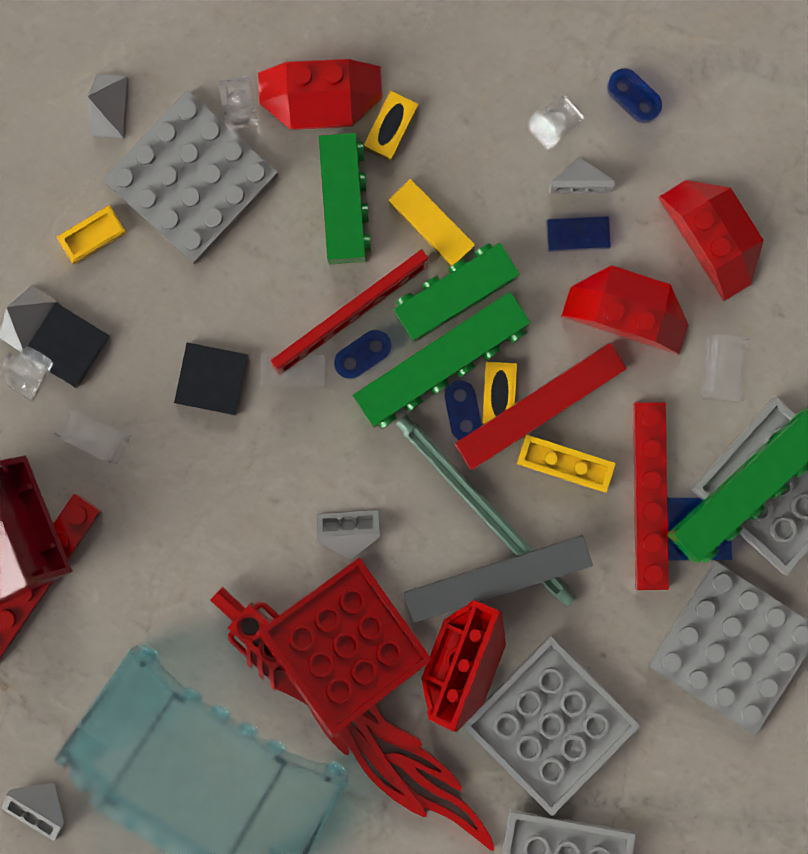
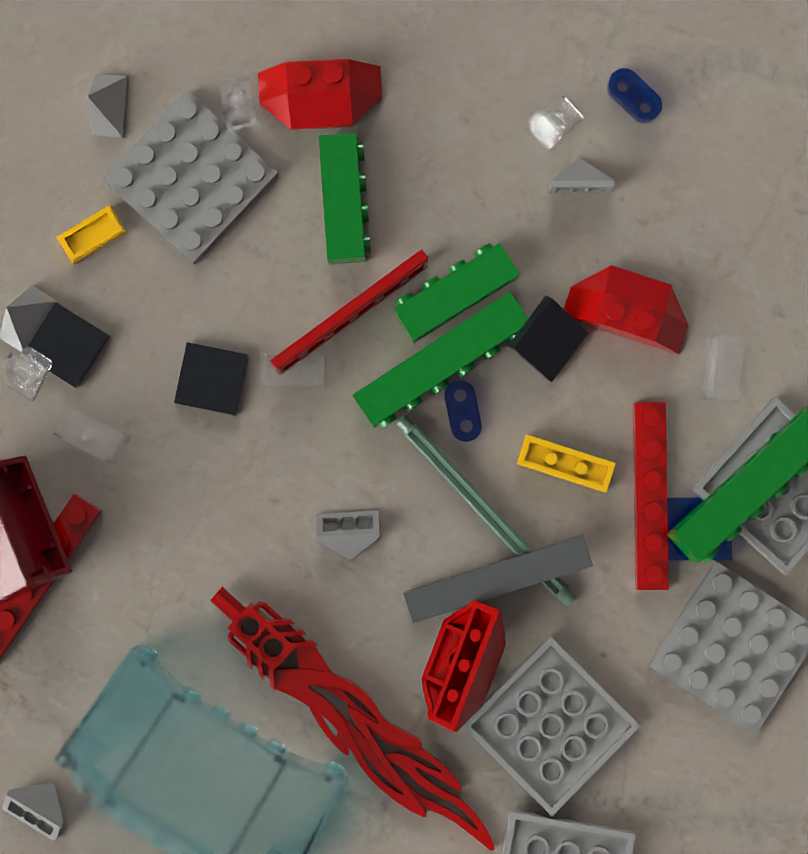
(344, 646): red plate -> none
(362, 354): clear blue plate -> none
(390, 125): yellow tile -> none
(431, 223): yellow tile -> none
(498, 388): yellow tile -> none
(540, 406): red tile -> none
(548, 338): none -> black tile
(578, 234): clear blue plate -> none
(716, 233): red wedge -> none

